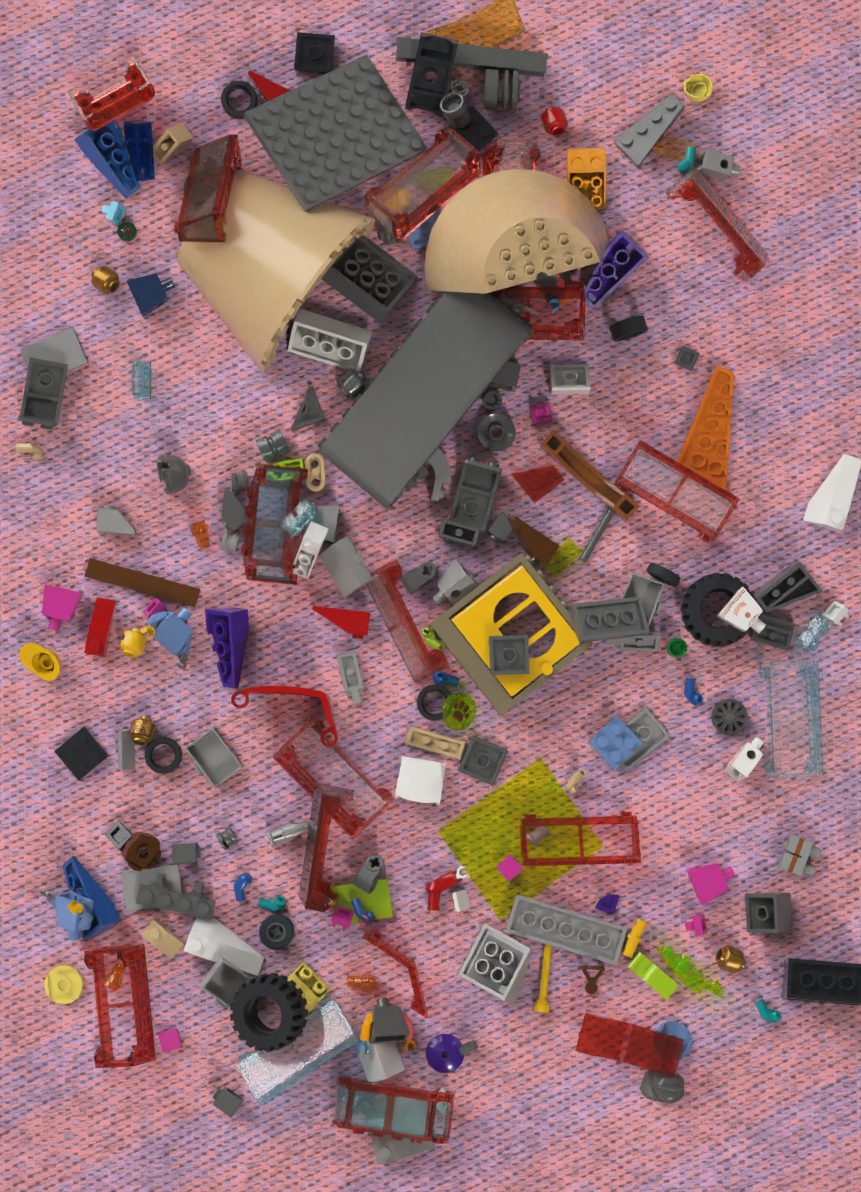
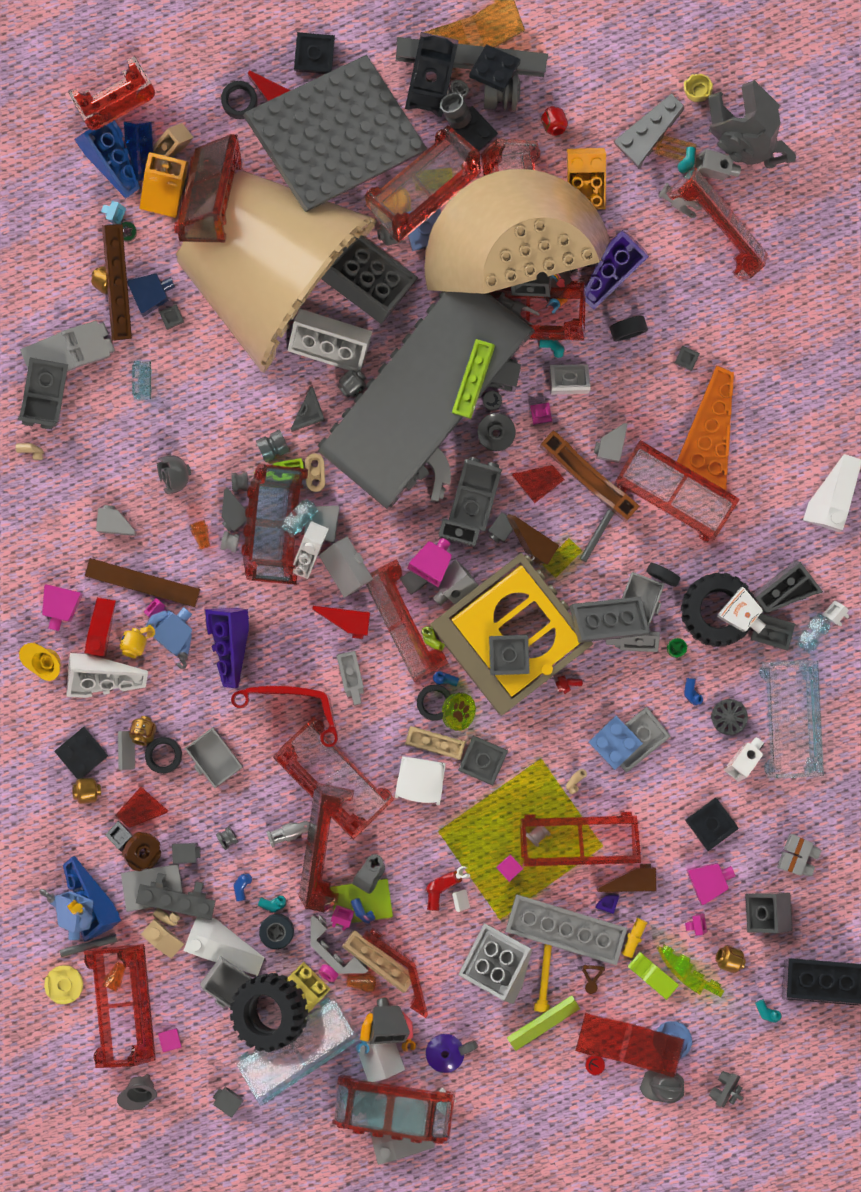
(86, 790): none -> pearl gold head
(88, 343): none -> light grey plate
(88, 945): none -> dark grey bar
(96, 674): none -> white wedge
(117, 281): none -> reddish brown tile
(137, 1094): none -> dark grey piece
(140, 808): none -> clear red wing
(163, 184): none -> light orange slope
(166, 918): none -> tan arm
(171, 317): none -> dark grey tile
(317, 929): none -> light grey slope
(328, 973): none -> dark pink tile
(378, 961): none -> tan plate
(431, 562): none -> dark pink torso
(473, 379): none -> lime tile
(494, 68): none -> black plate
(537, 287): none -> dark grey slope
(543, 1023): none -> lime tile
(555, 345): none -> teal arm
(564, 684): none -> red plate
(595, 1065): none -> red tile
(611, 445): none -> light grey slope
(635, 880): none -> reddish brown slope
(679, 203): none -> light grey piece
(711, 824): none -> black plate
(730, 1082): none -> dark grey hips
(754, 135): none -> dark grey piece

